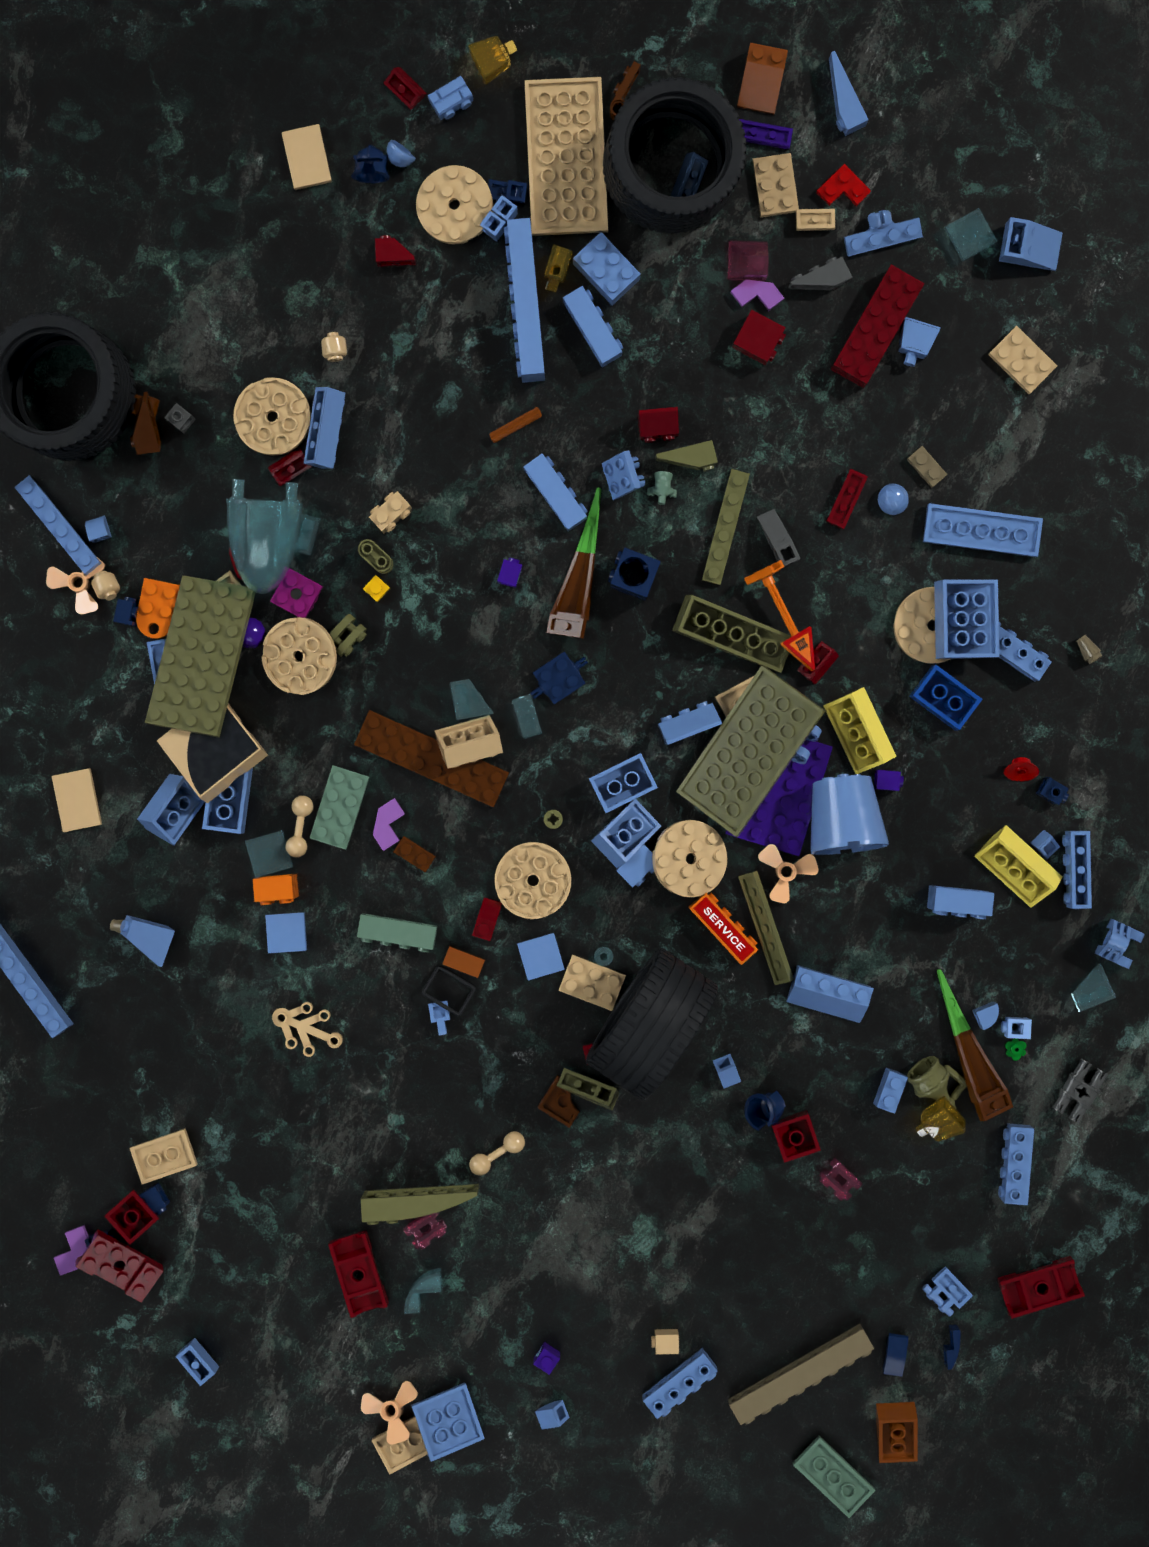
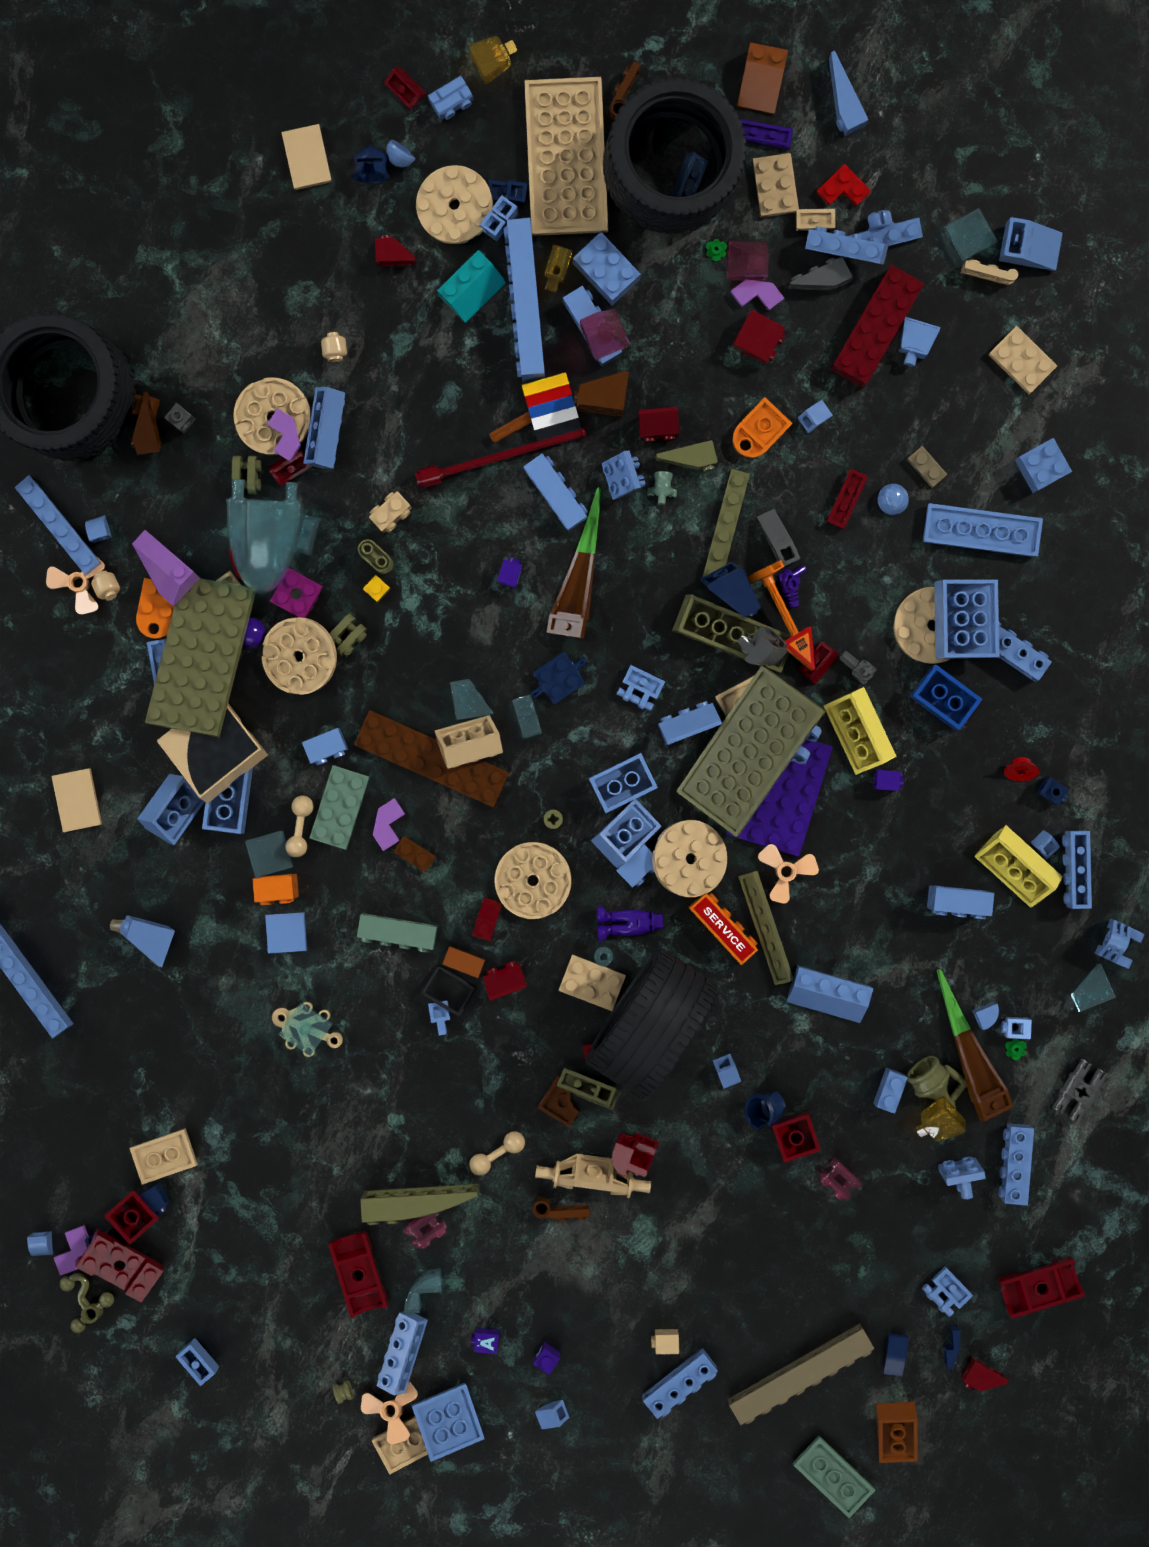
(40, 1243): none -> medium blue brick
(105, 1300): none -> olive piece
(126, 611): dark blue brick -> none
(167, 571): none -> medium lavender wedge
(253, 466): none -> olive brick
(290, 442): none -> medium lavender tile
(305, 1029): none -> clear light blue plate
(325, 746): none -> medium blue brick
(343, 1392): none -> olive wheel
(401, 1353): none -> medium blue brick
(471, 286): none -> teal slope
(485, 1340): none -> dark purple brick
(504, 980): none -> dark red slope
(540, 956): medium blue tile -> none
(553, 422): none -> flag
(561, 1213): none -> reddish brown plate
(592, 1173): none -> tan plate
(603, 395): none -> reddish brown slope
(604, 333): none -> clear pink slope
(634, 1154): none -> dark red brick
(637, 921): none -> dark purple piece
(643, 682): none -> medium blue plate
(649, 565): dark blue brick -> none
(716, 255): none -> green plant
(733, 588): none -> dark blue slope
(760, 428): none -> orange plate
(764, 648): none -> dark grey brick
(789, 583): none -> dark purple piece
(815, 416): none -> medium blue brick
(845, 246): none -> medium blue brick
(846, 816): medium blue cone -> none
(861, 670): none -> dark grey axle
(961, 1174): none -> medium blue plate
(981, 1376): none -> dark red slope
(989, 272): none -> tan plate
(1043, 465): none -> medium blue brick
(1088, 649): dark tan cone -> none

